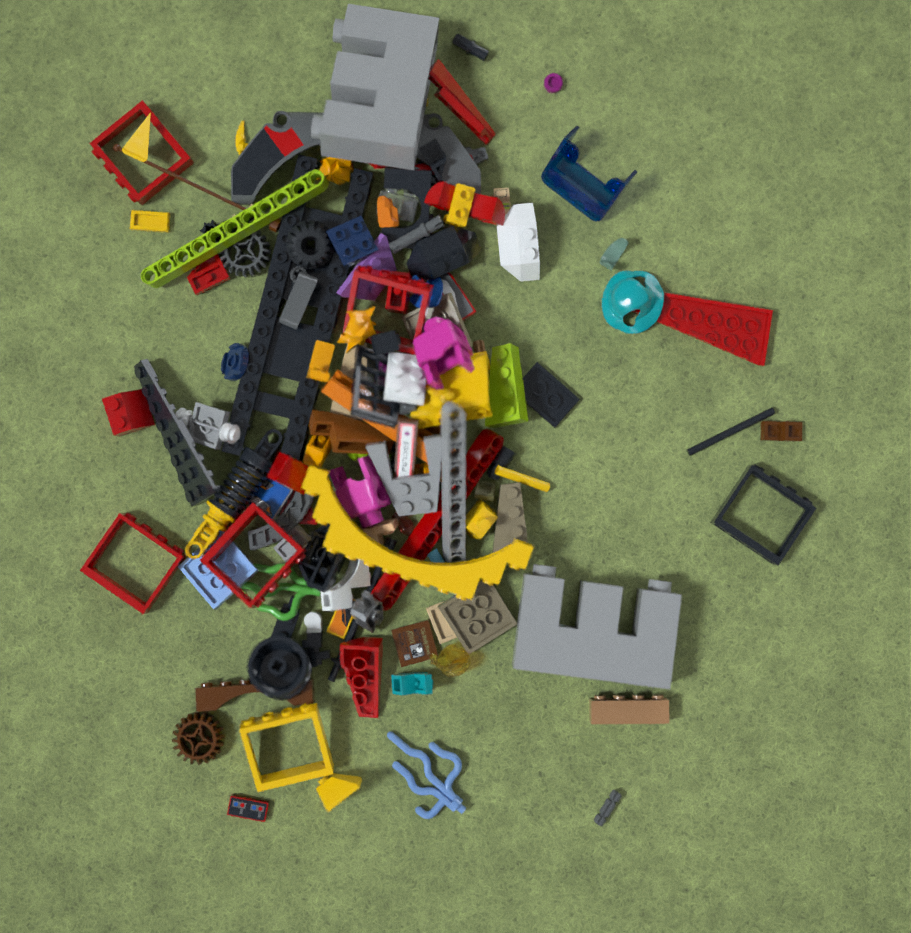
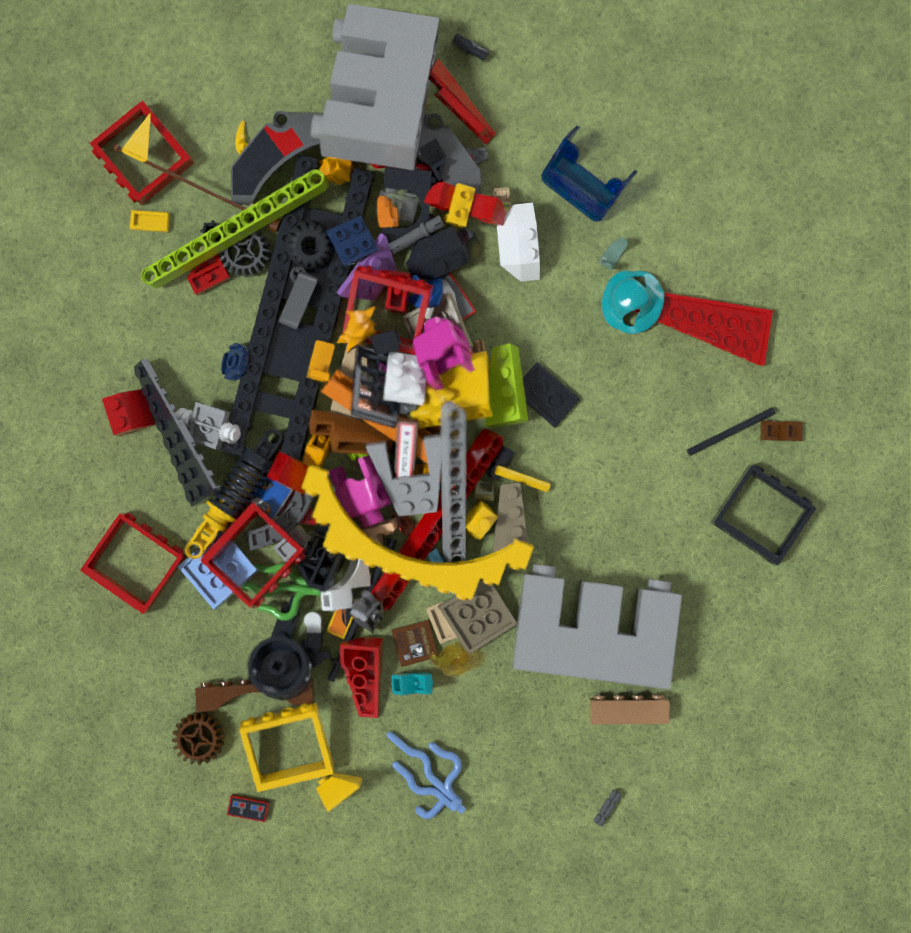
(553, 83): magenta tile -> none

